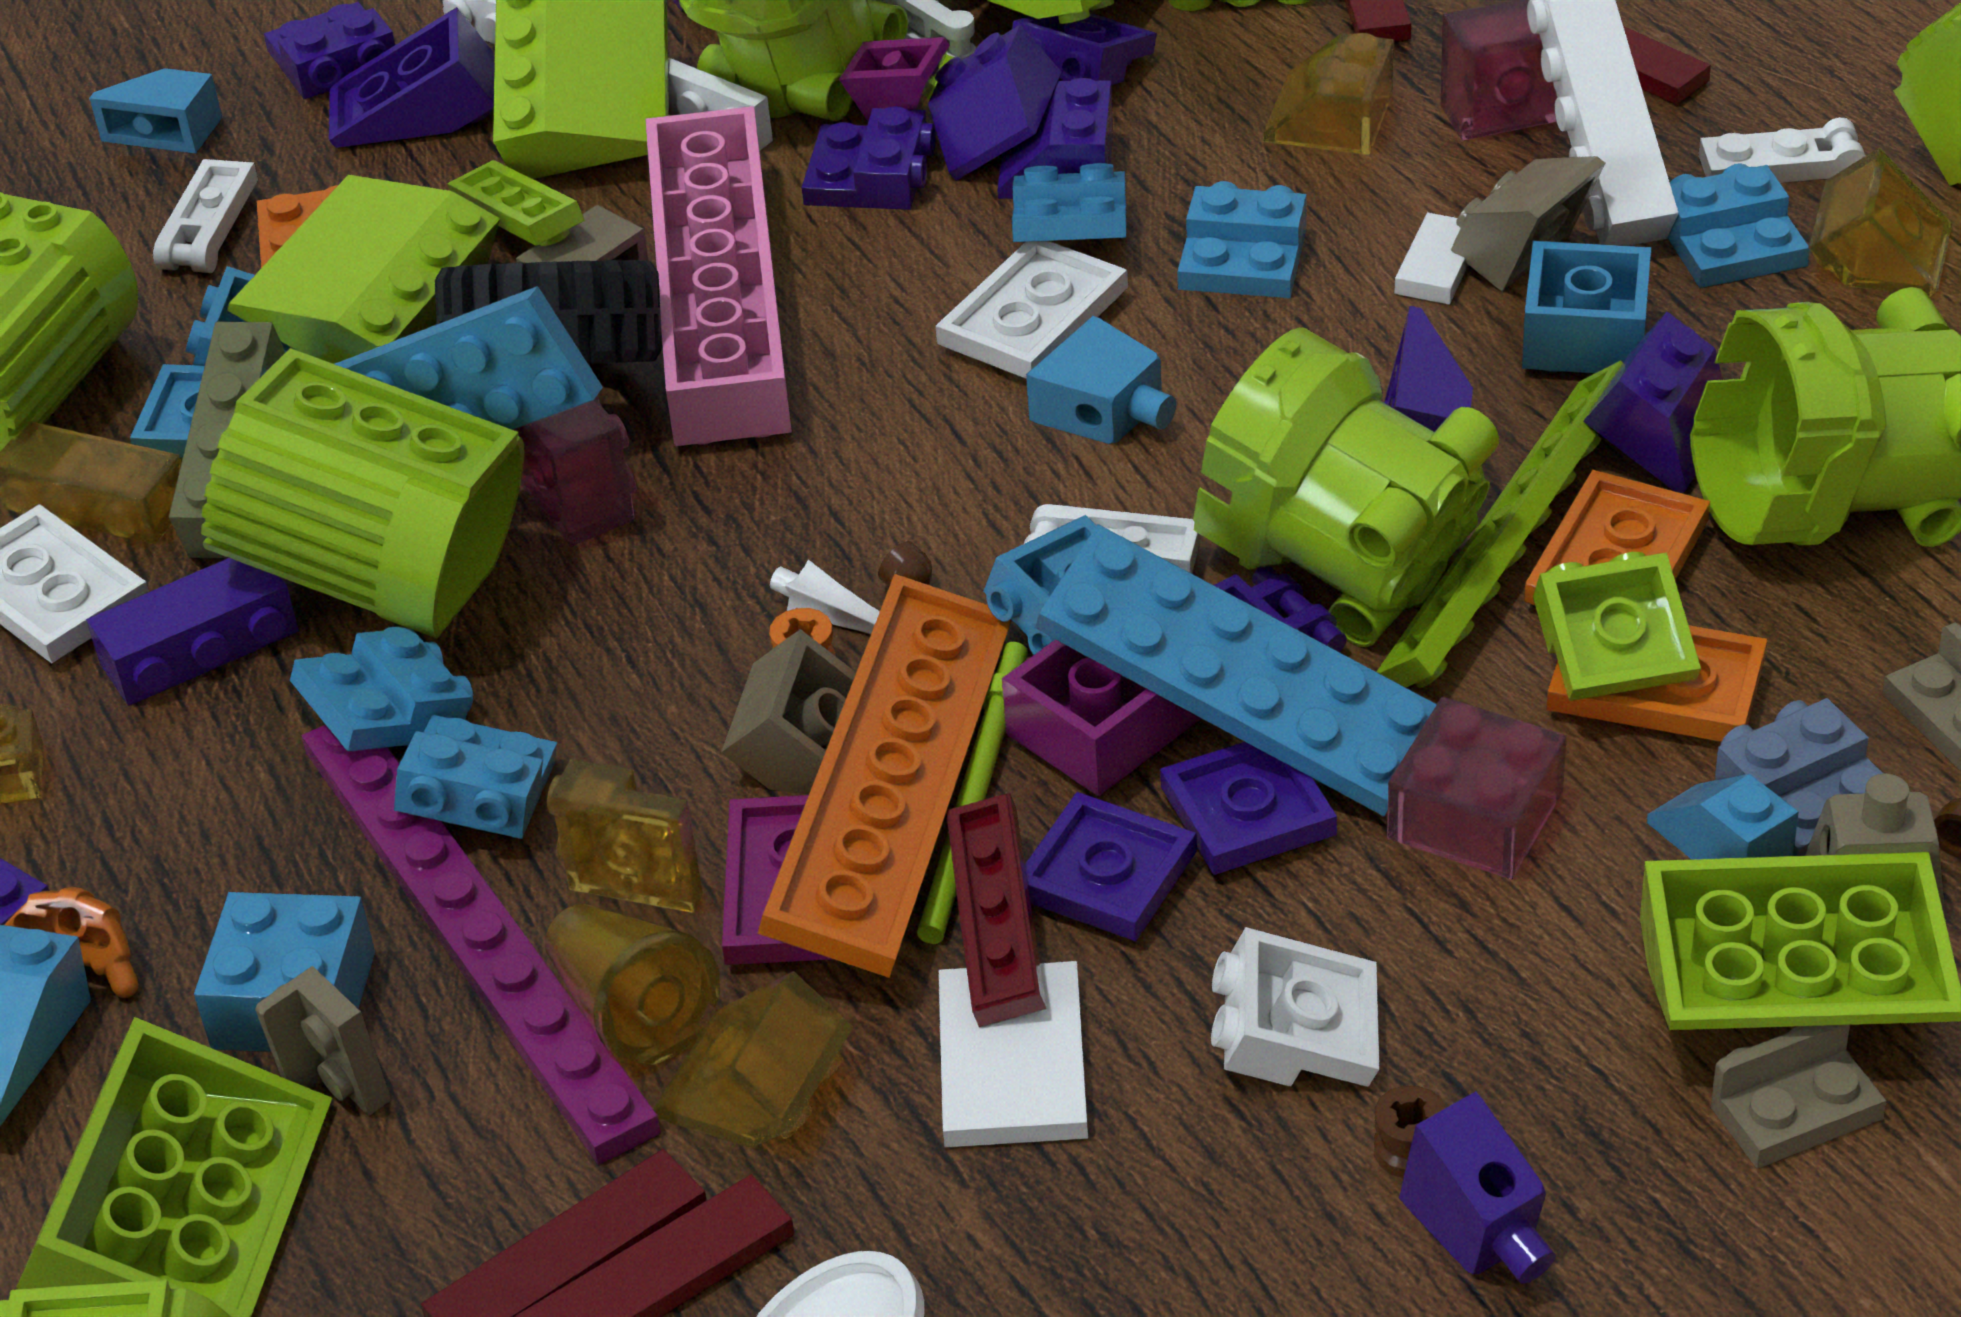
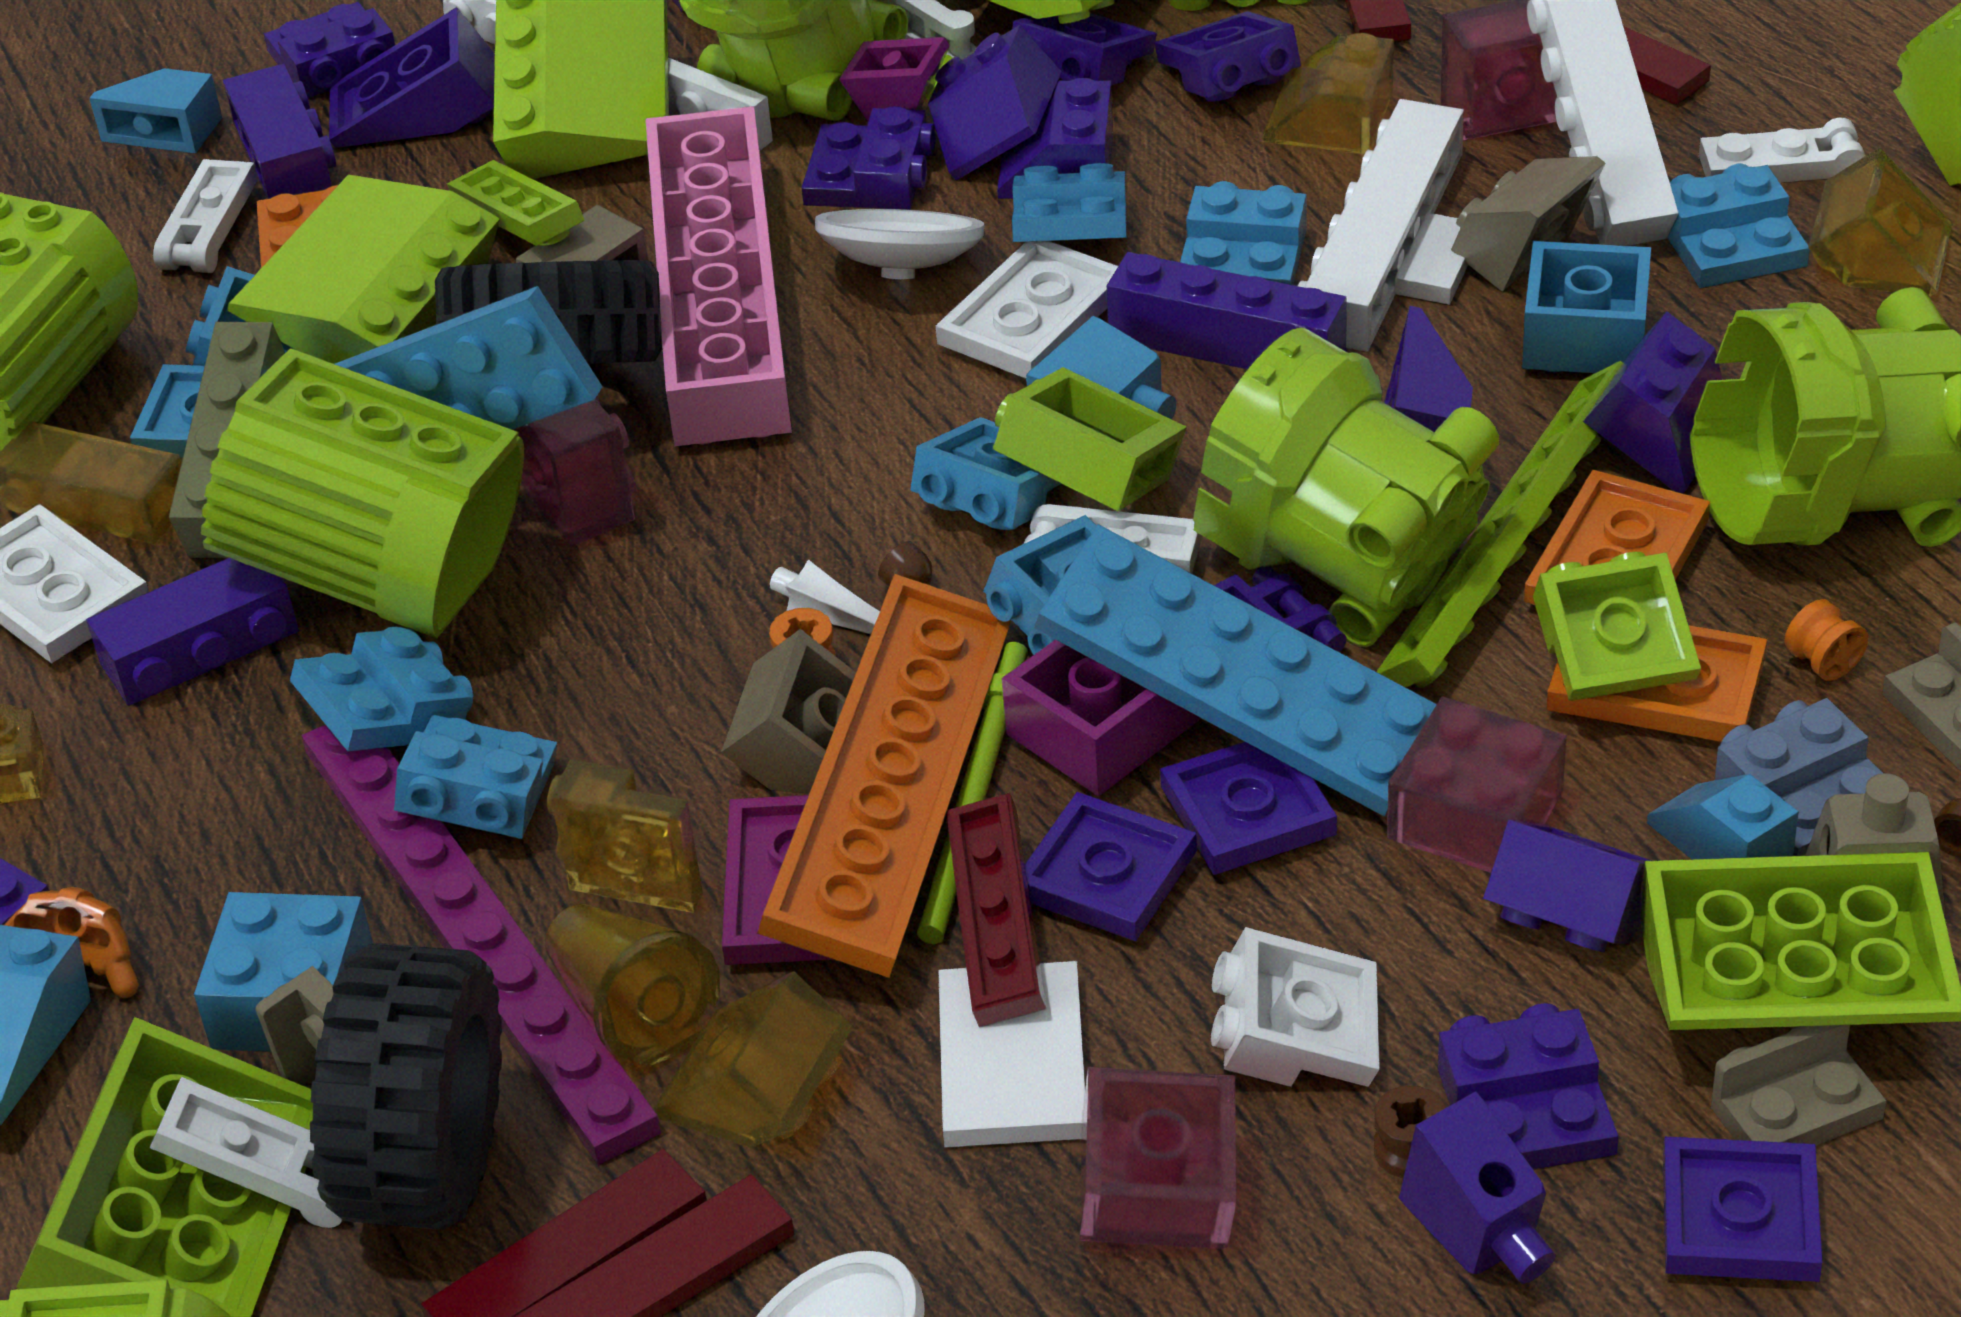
(242, 1147): none -> white plate
(280, 132): none -> dark purple brick
(406, 1086): none -> black tyre
(899, 238): none -> white dish
(968, 475): none -> dark azure plate
(1088, 438): none -> lime window
(1158, 1158): none -> clear pink brick
(1215, 311): none -> dark purple brick
(1230, 54): none -> dark purple plate
(1384, 211): none -> white brick
(1536, 1081): none -> dark purple plate
(1567, 882): none -> dark purple slope
(1741, 1209): none -> dark purple plate
(1826, 639): none -> orange wheel

